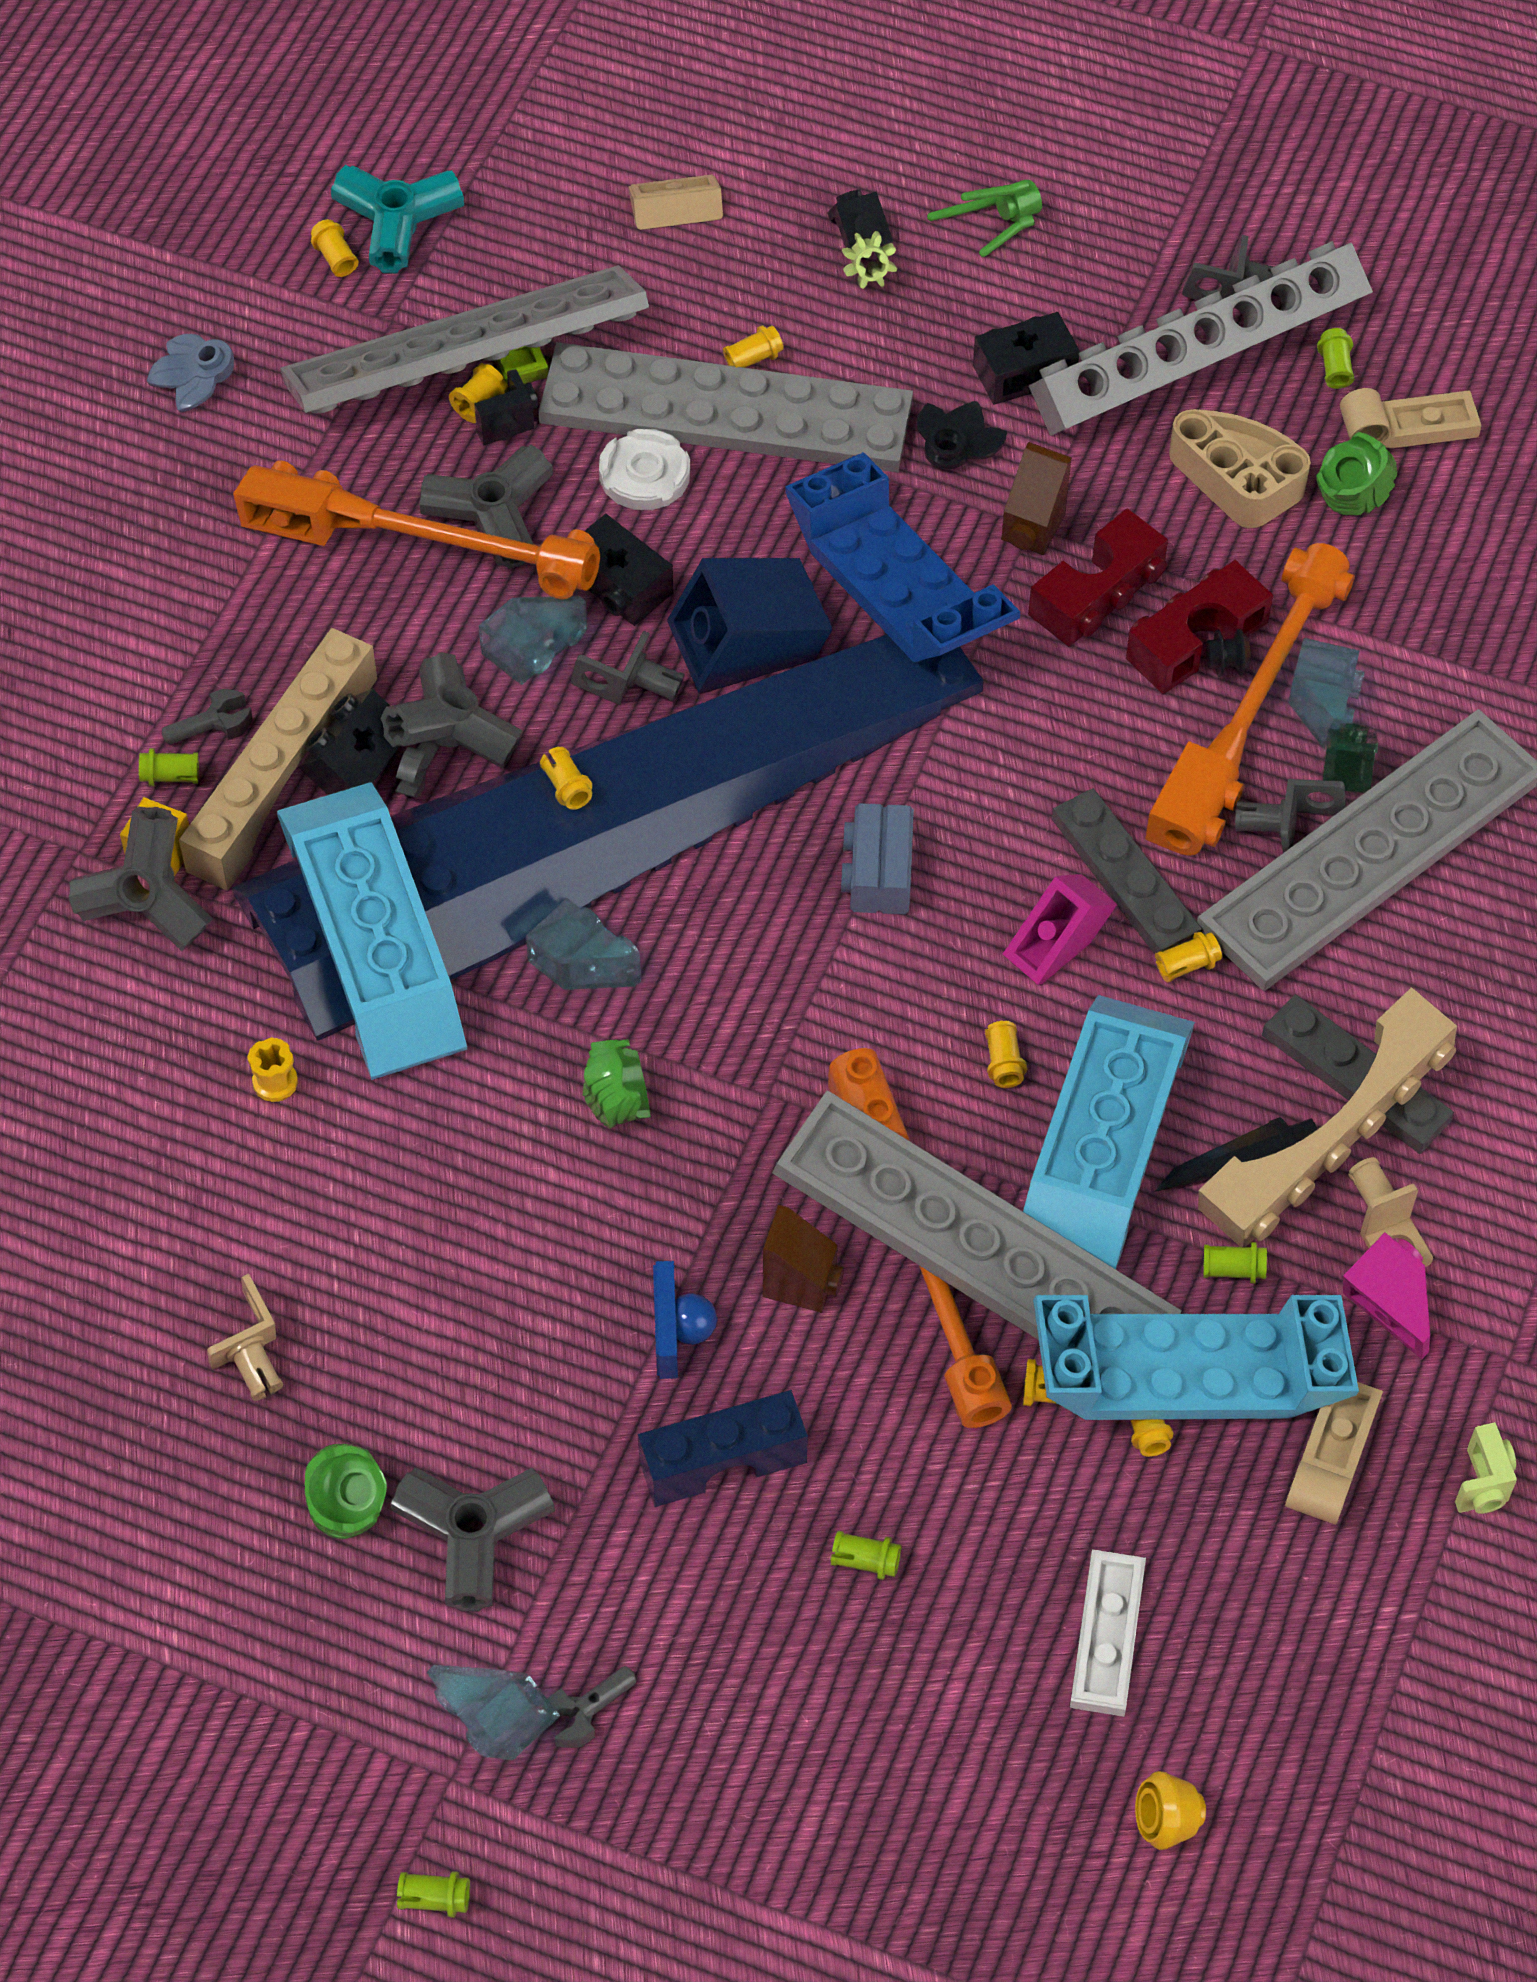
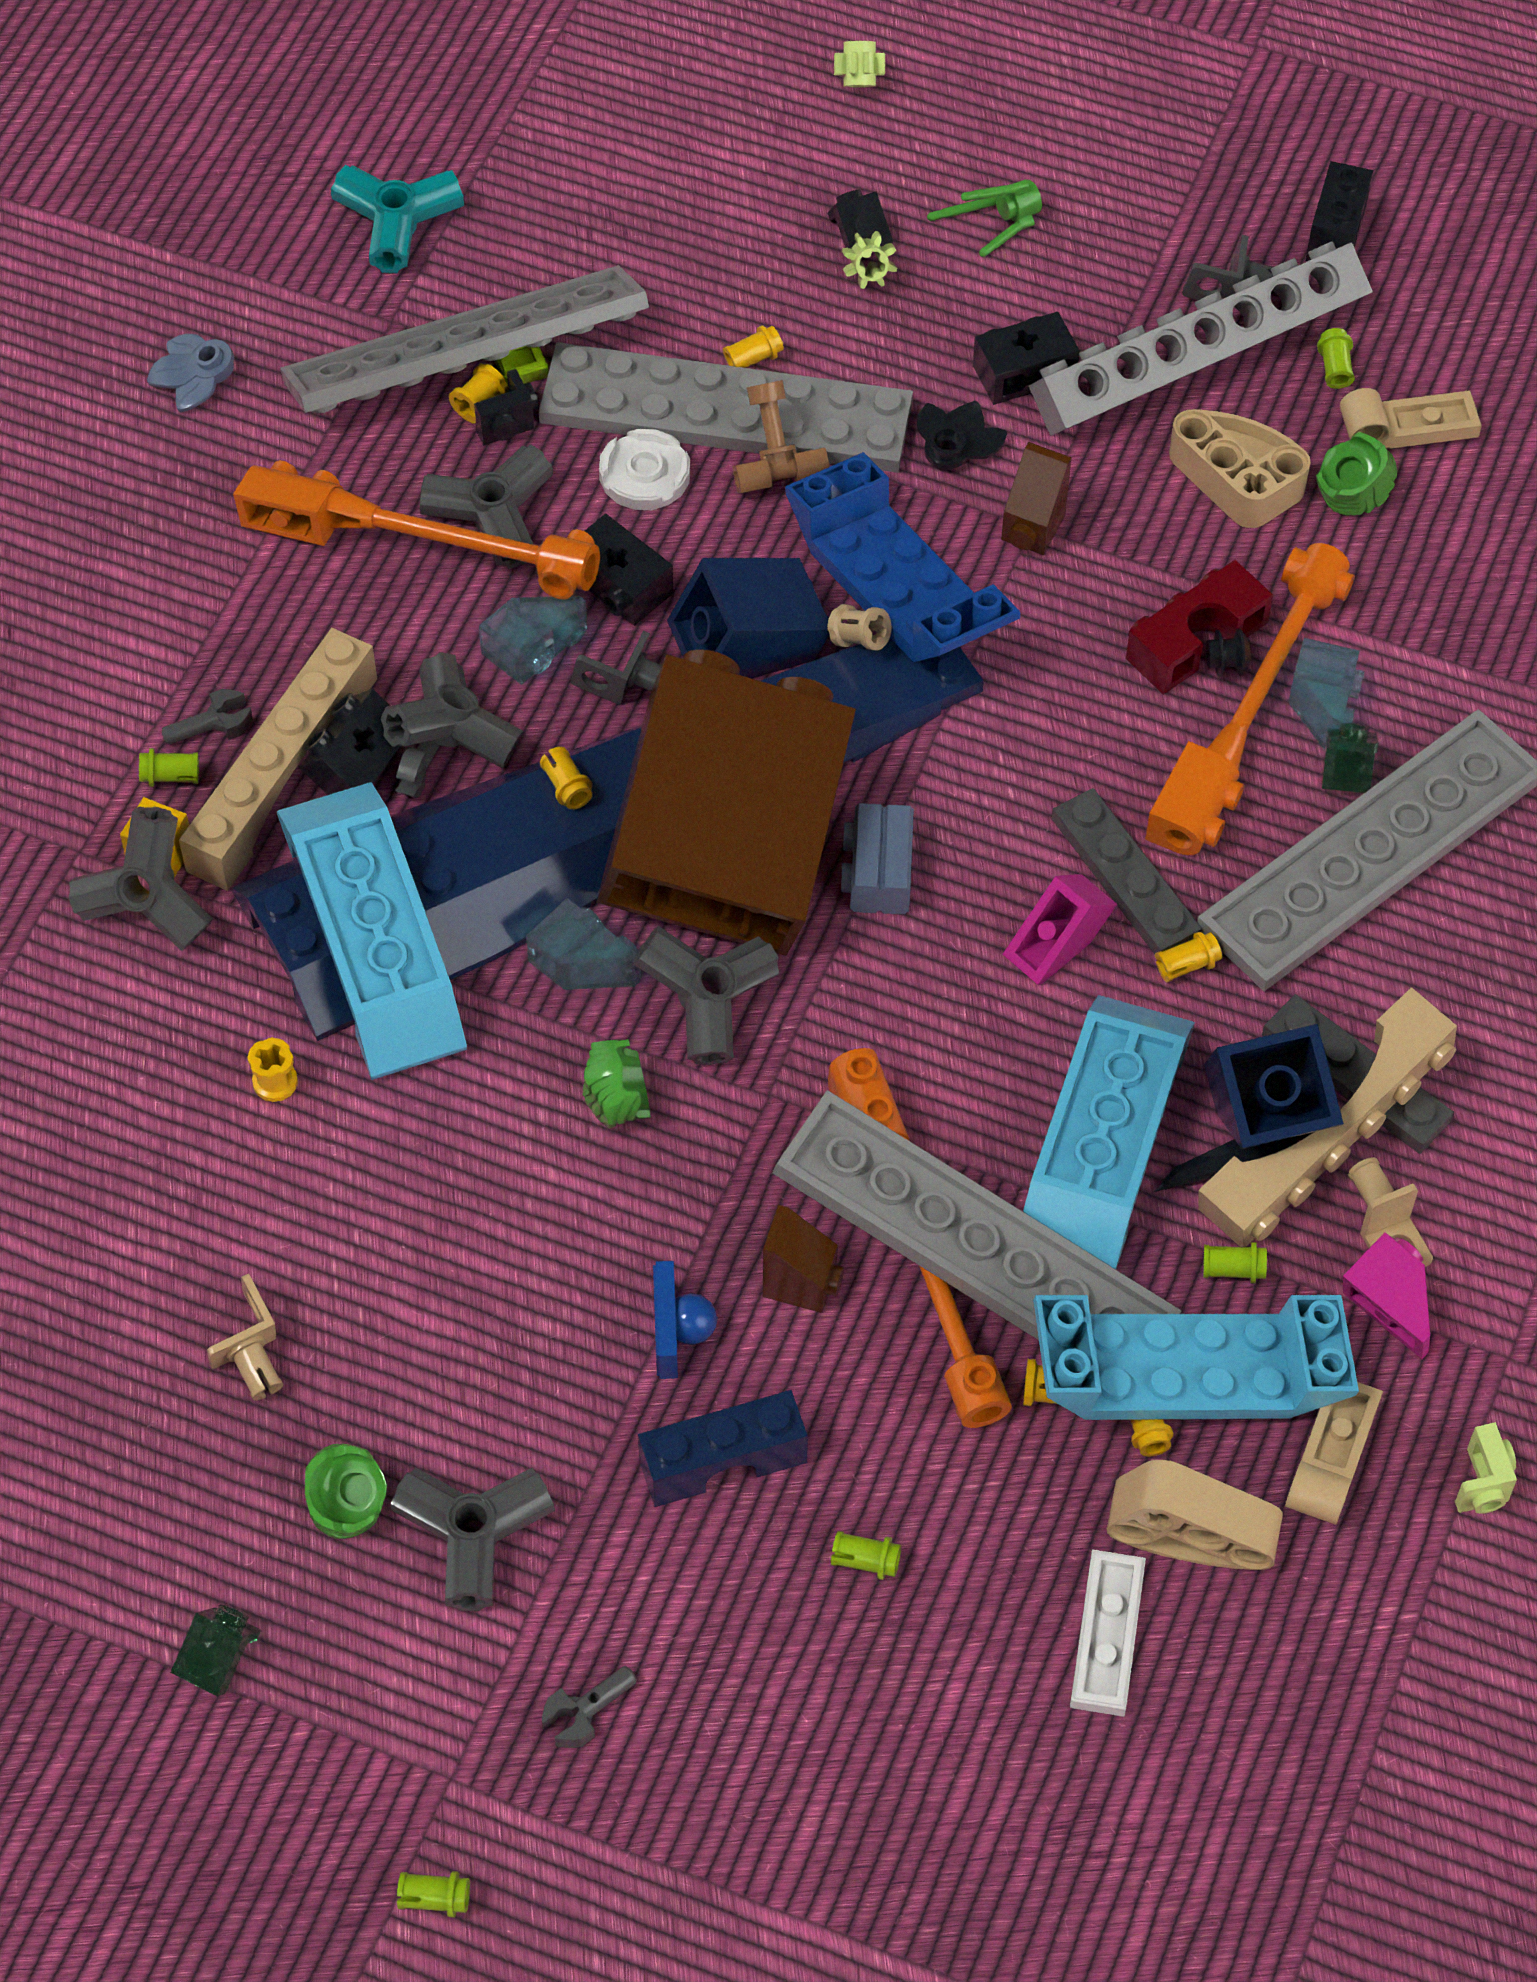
(214, 1648): none -> clear green bracket
(330, 240): yellow pin -> none
(497, 1706): clear light blue slope -> none
(676, 202): tan slope -> none
(727, 801): none -> reddish brown brick
(730, 975): none -> dark grey piece
(779, 460): none -> medium nougat bar
(859, 64): none -> yellowish green gear
(859, 627): none -> tan bush
(1006, 1065): yellow pin -> none
(1076, 602): dark red arch -> none
(1168, 1810): yellow cone -> none
(1193, 1518): none -> tan beam
(1273, 1087): none -> dark blue slope
(1283, 816): dark grey bracket -> none
(1340, 206): none -> black brick

